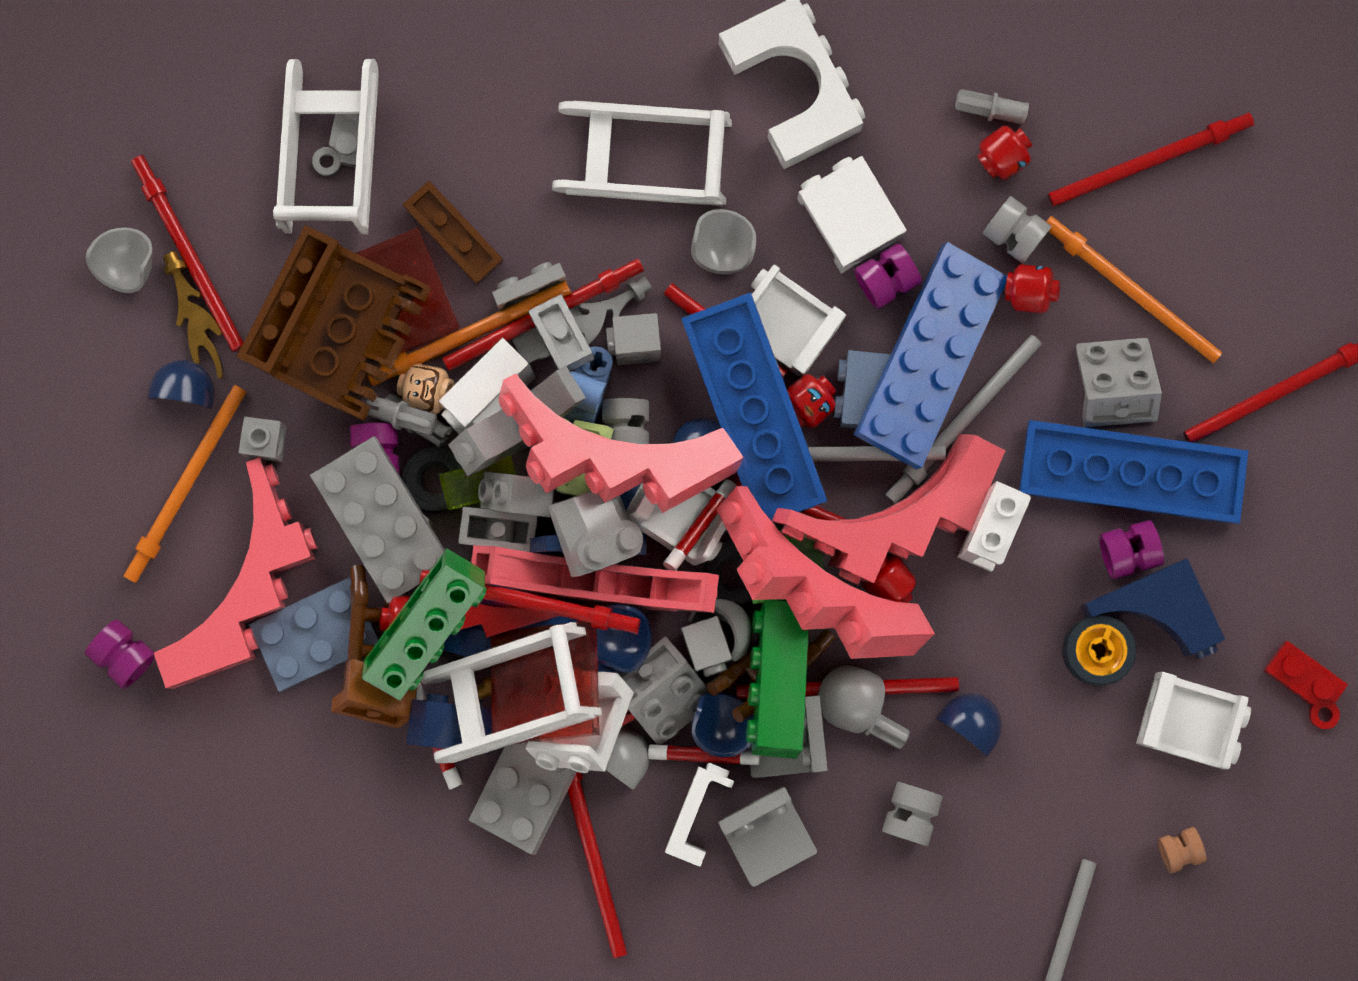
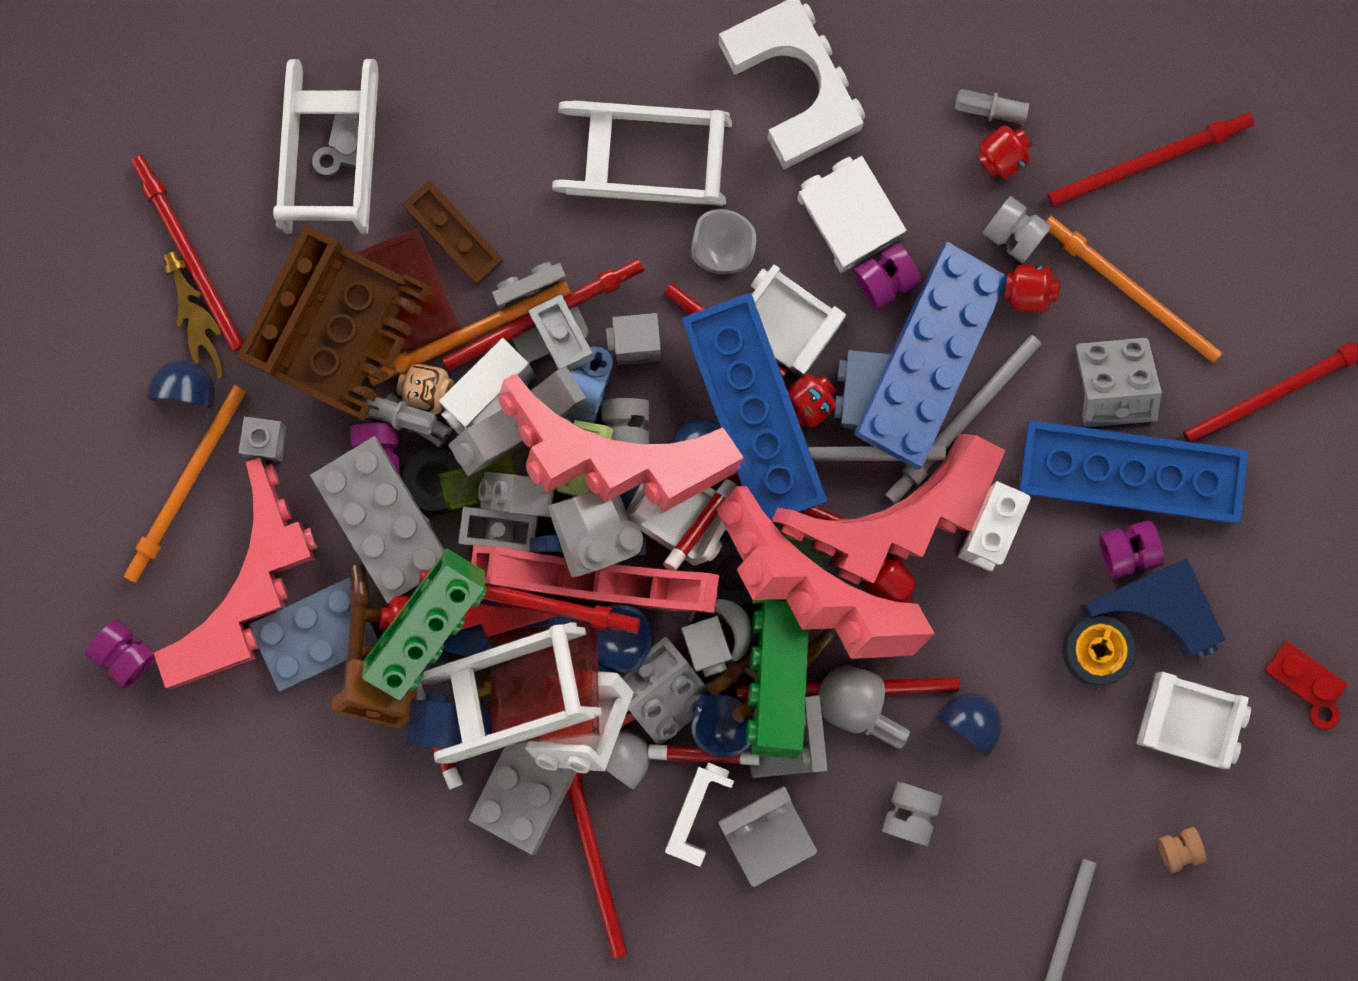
(121, 259): light grey helmet -> none
(592, 323): light grey piece -> none

